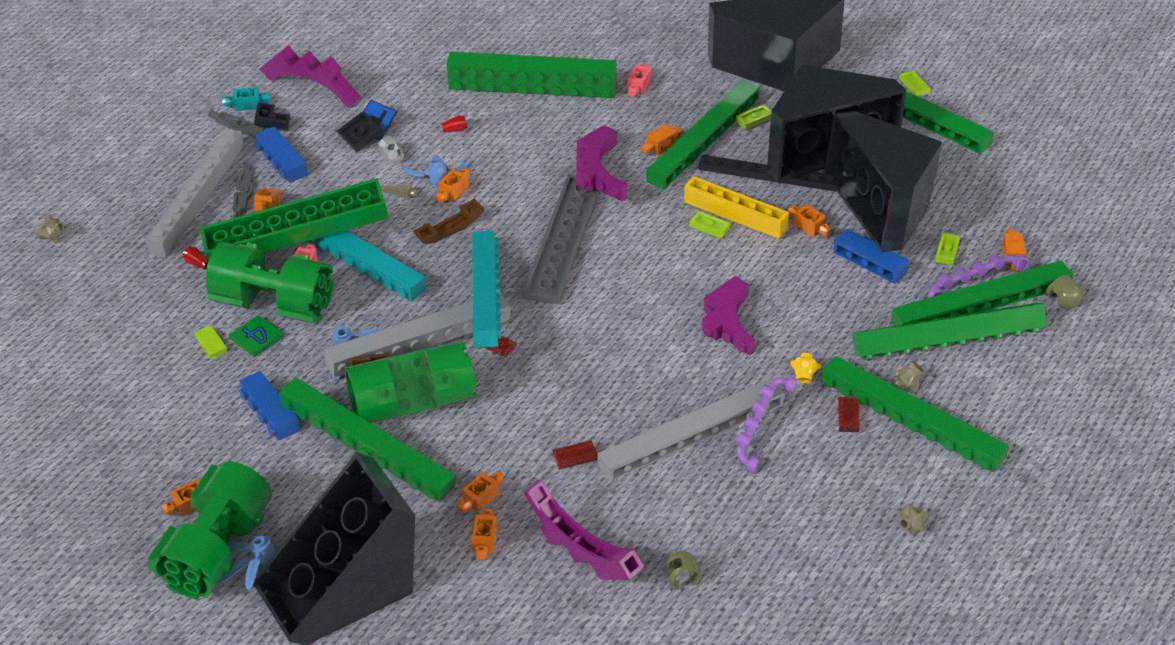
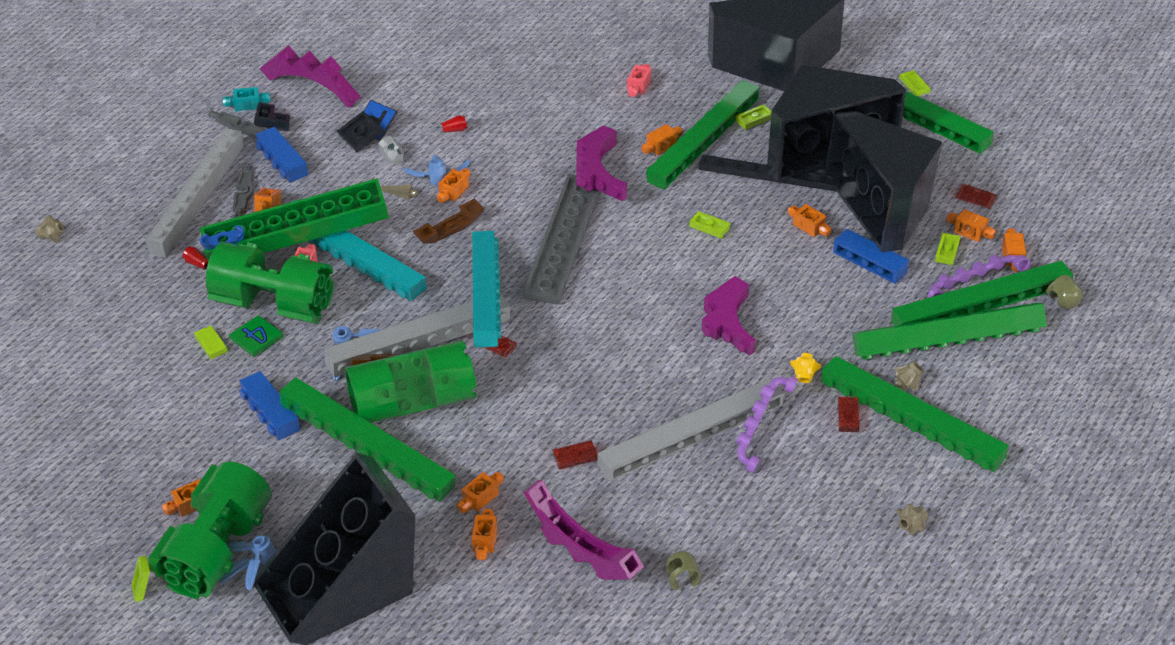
(140, 578): none -> lime tile
(212, 241): none -> blue piece
(532, 74): green brick -> none
(736, 207): yellow brick -> none
(971, 225): none -> orange piece
(976, 196): none -> clear red plate

